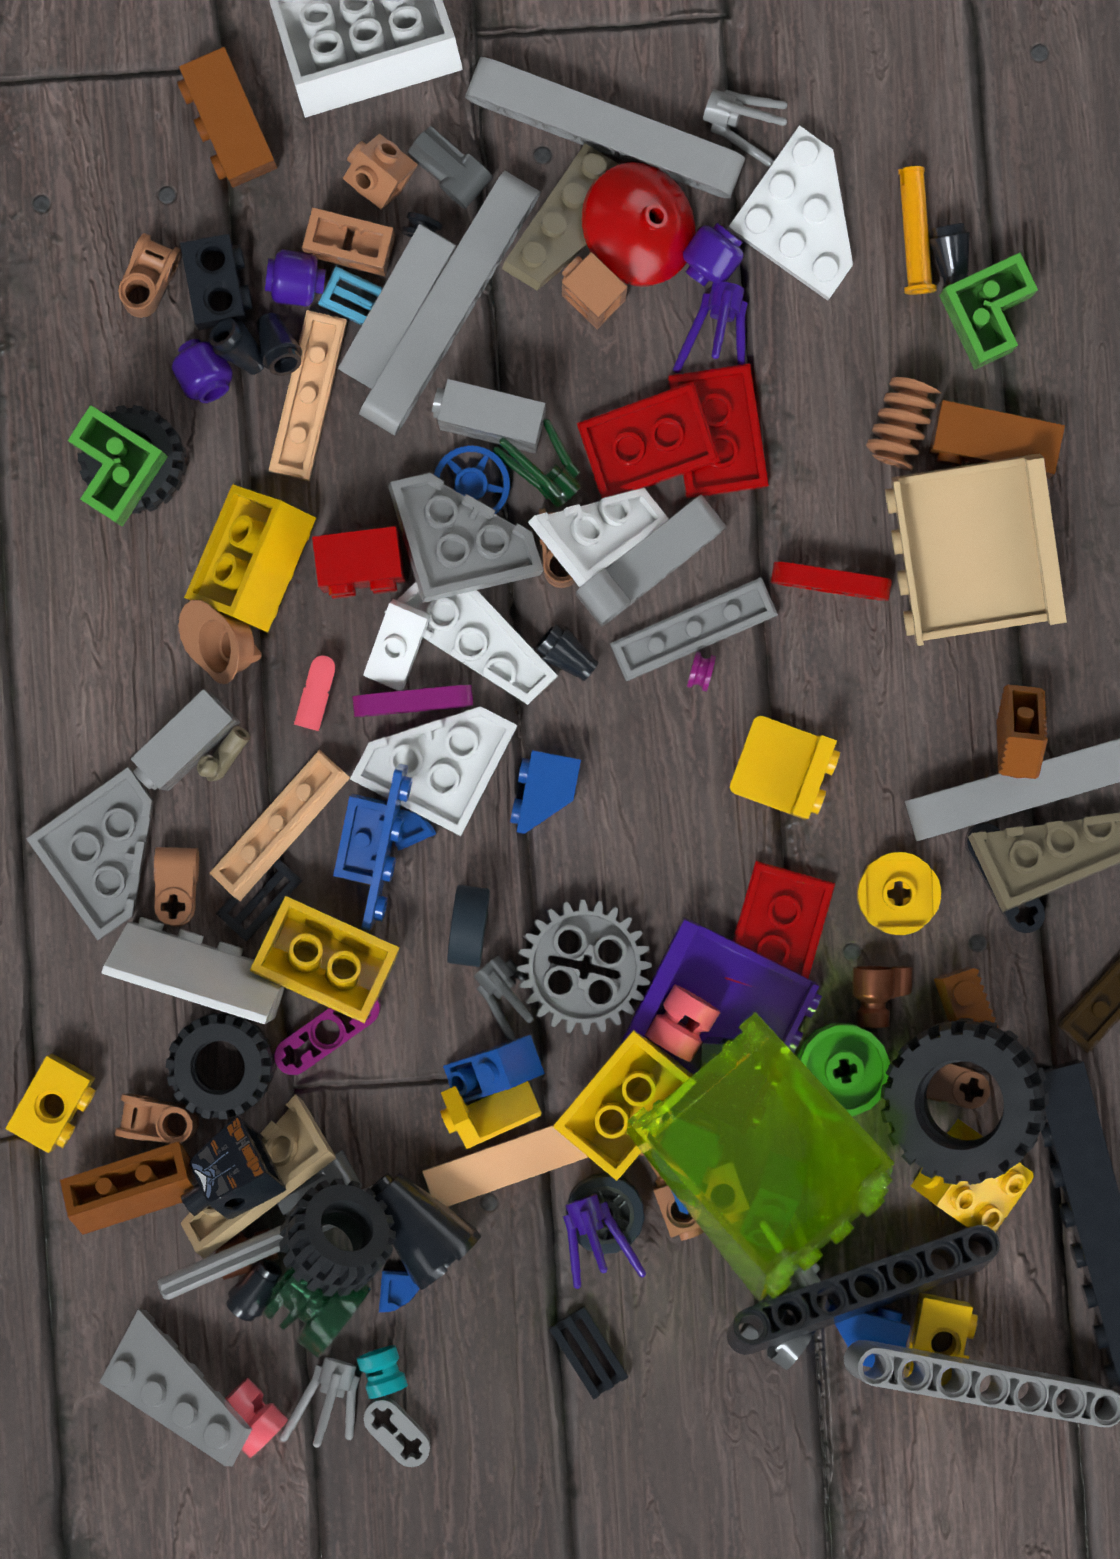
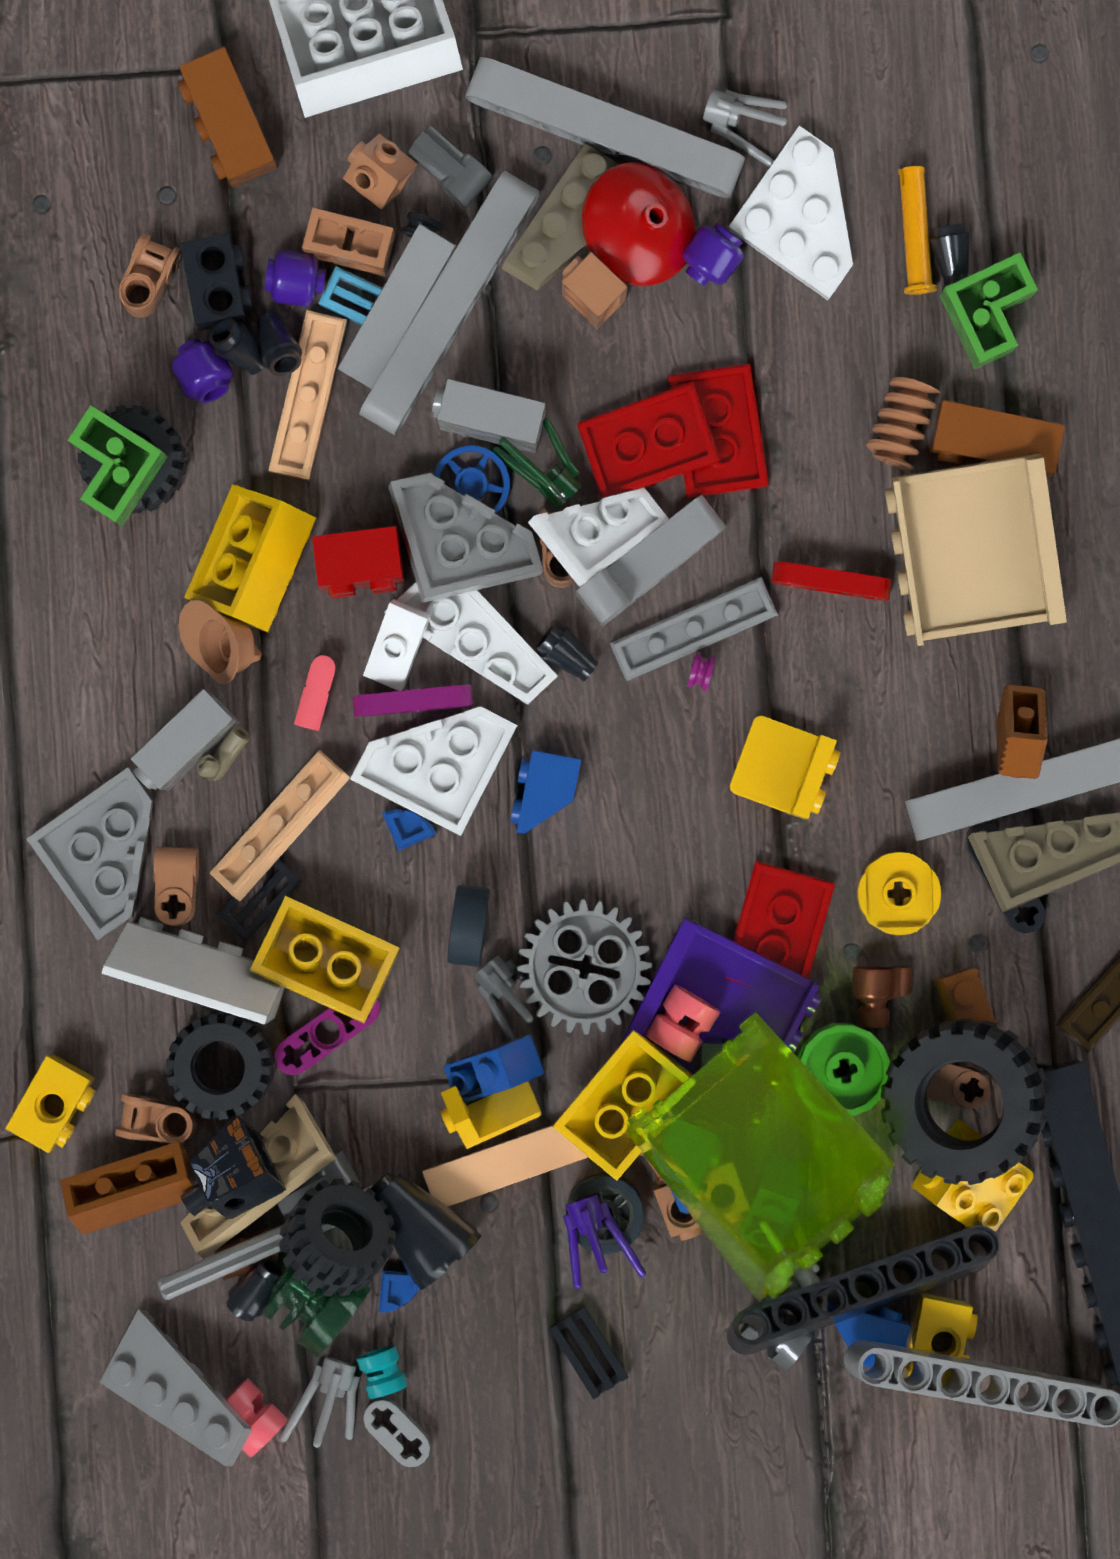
(368, 840): blue bracket -> none
(725, 304): dark purple plant -> none

